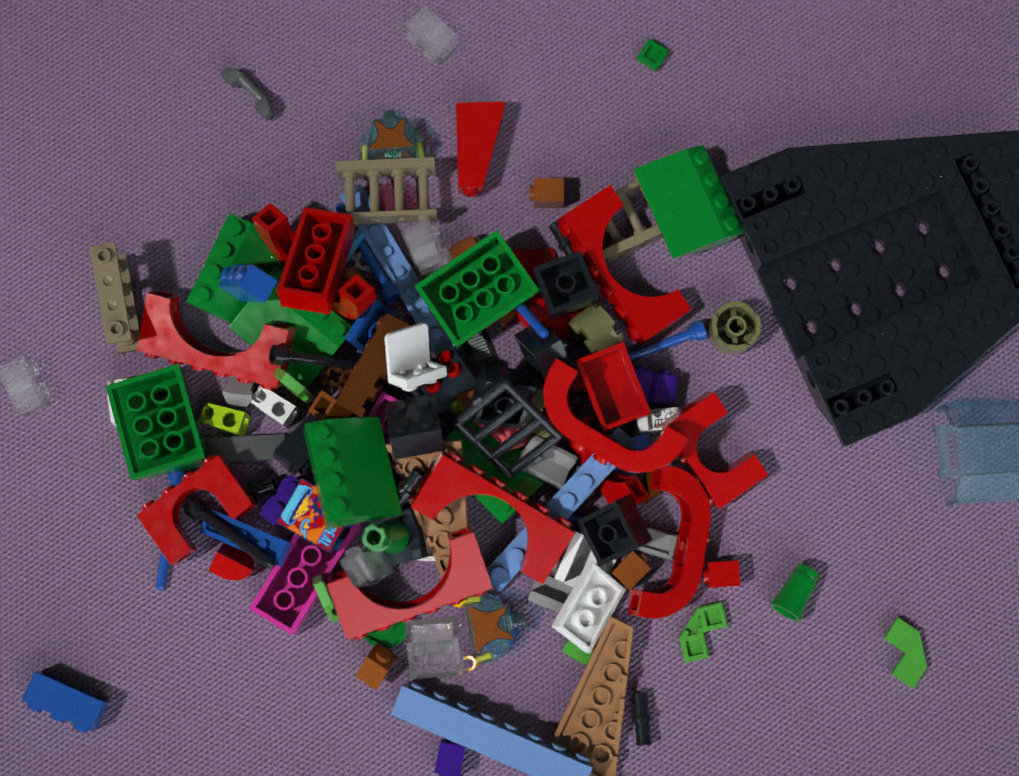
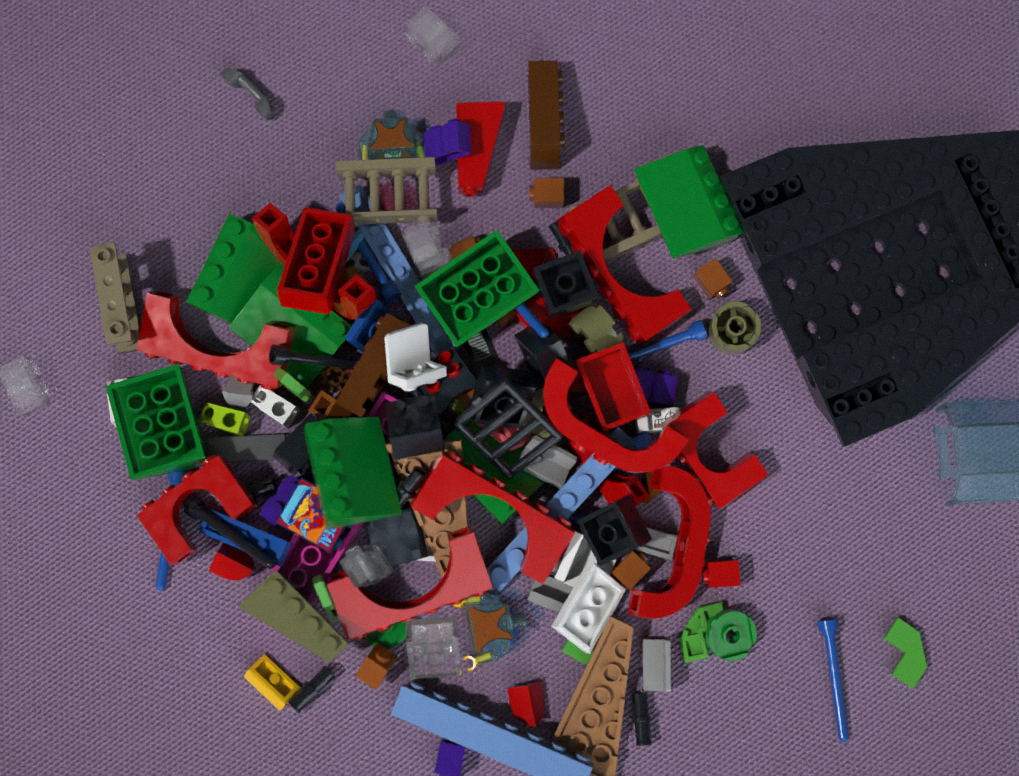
(64, 701): blue brick -> none
(246, 283): blue brick -> none
(272, 682): none -> yellow slope
(293, 615): none -> olive wedge
(311, 689): none -> black pin
(388, 536): green plant -> none
(447, 141): none -> dark purple brick
(527, 702): none -> red brick
(545, 115): none -> reddish brown wedge
(652, 55): green tile -> none
(656, 665): none -> light grey panel
(713, 279): none -> dark orange brick
(718, 628): none -> green plate
(796, 593): green plant -> none
(828, 630): none -> blue piece

